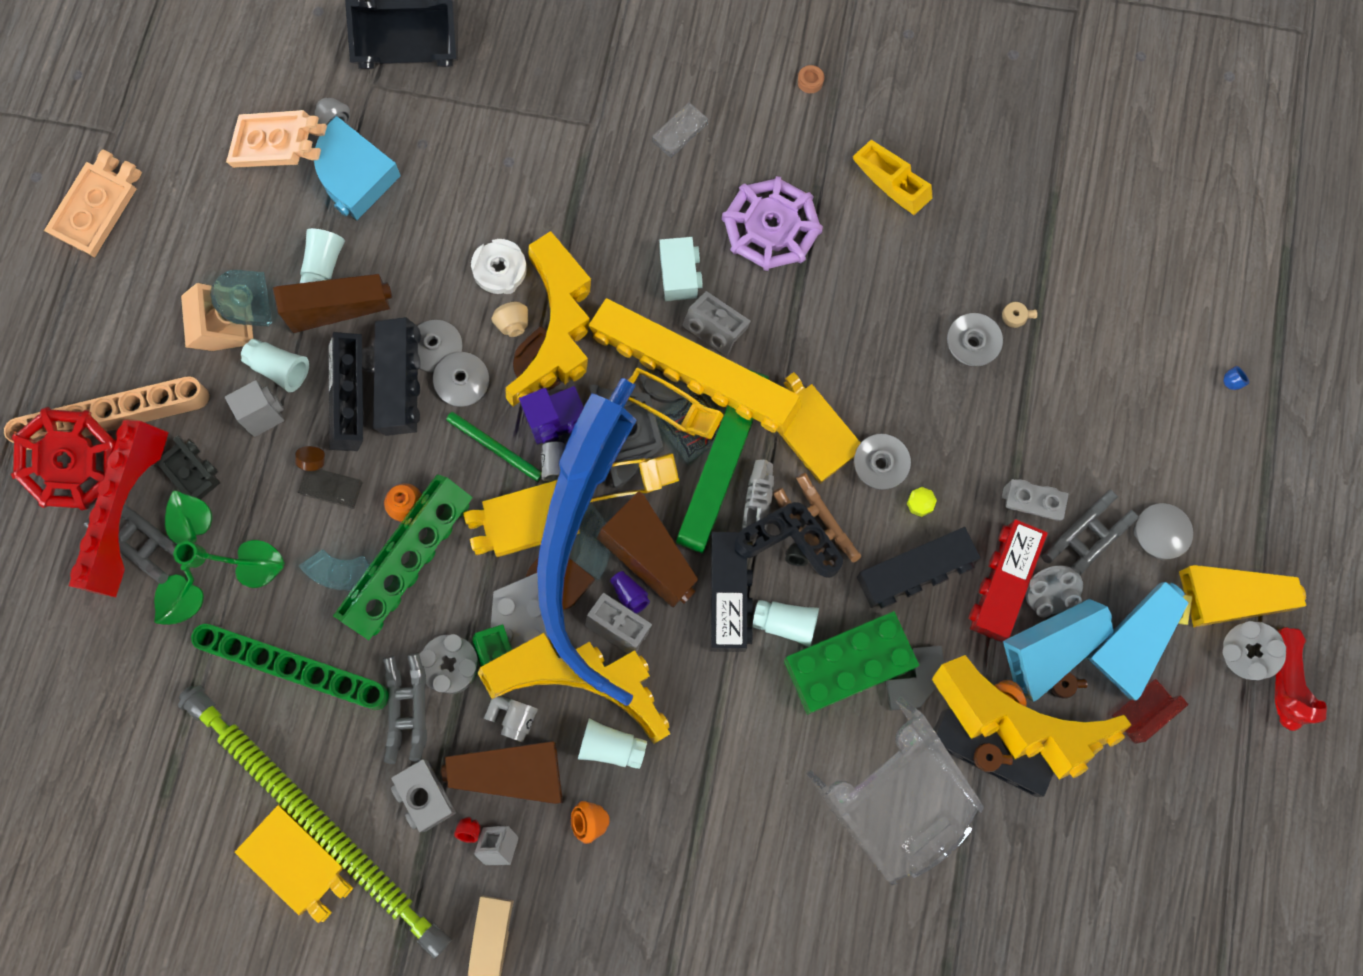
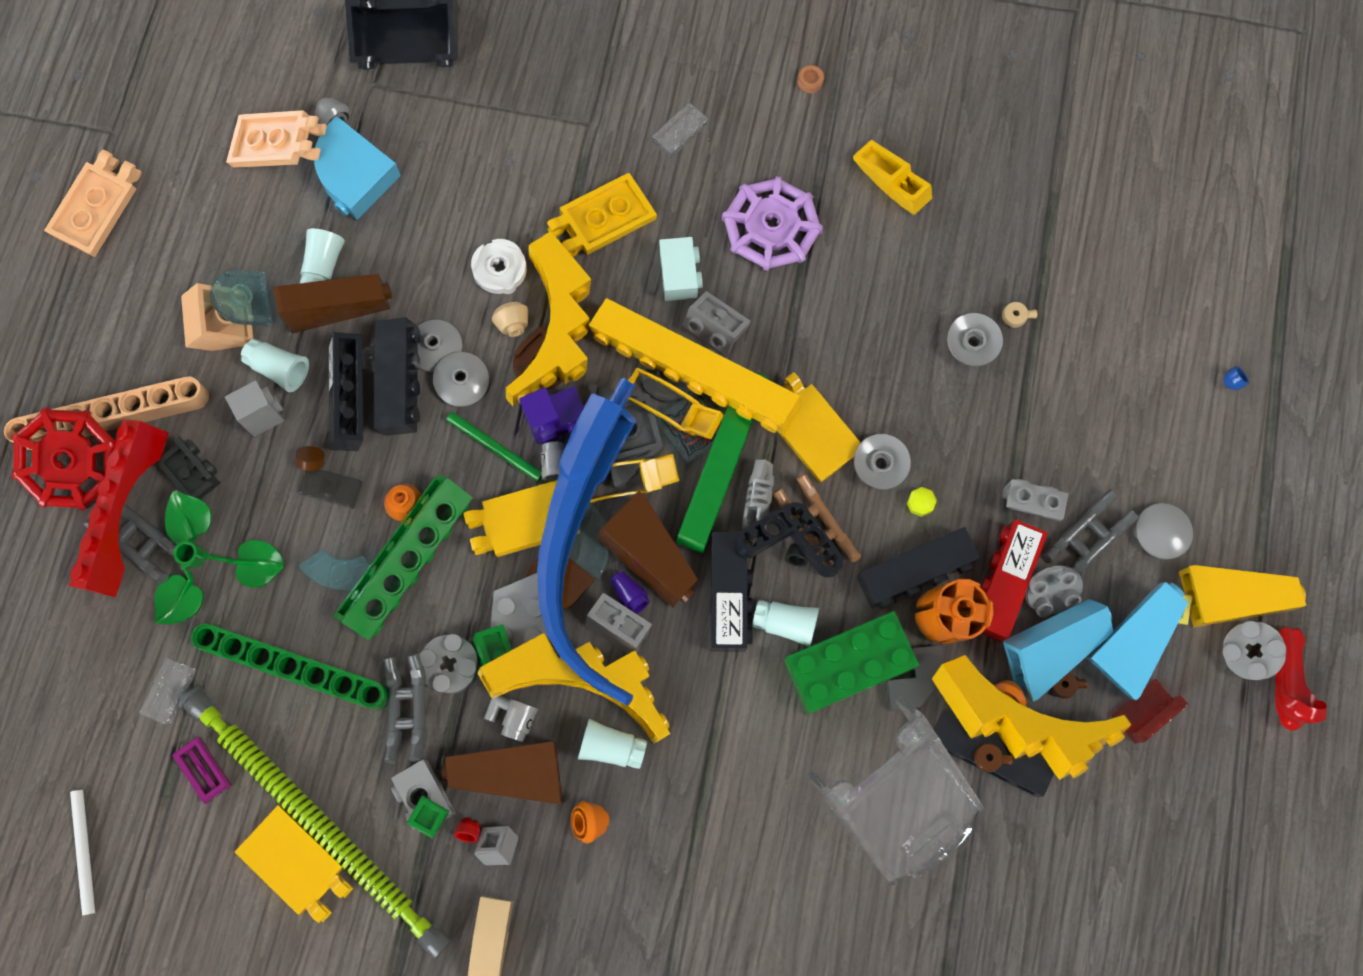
(82, 852): none -> white bar
(165, 692): none -> clear plate
(216, 789): none -> magenta tile
(428, 817): none -> green tile
(603, 216): none -> yellow tile
(954, 612): none -> orange cylinder

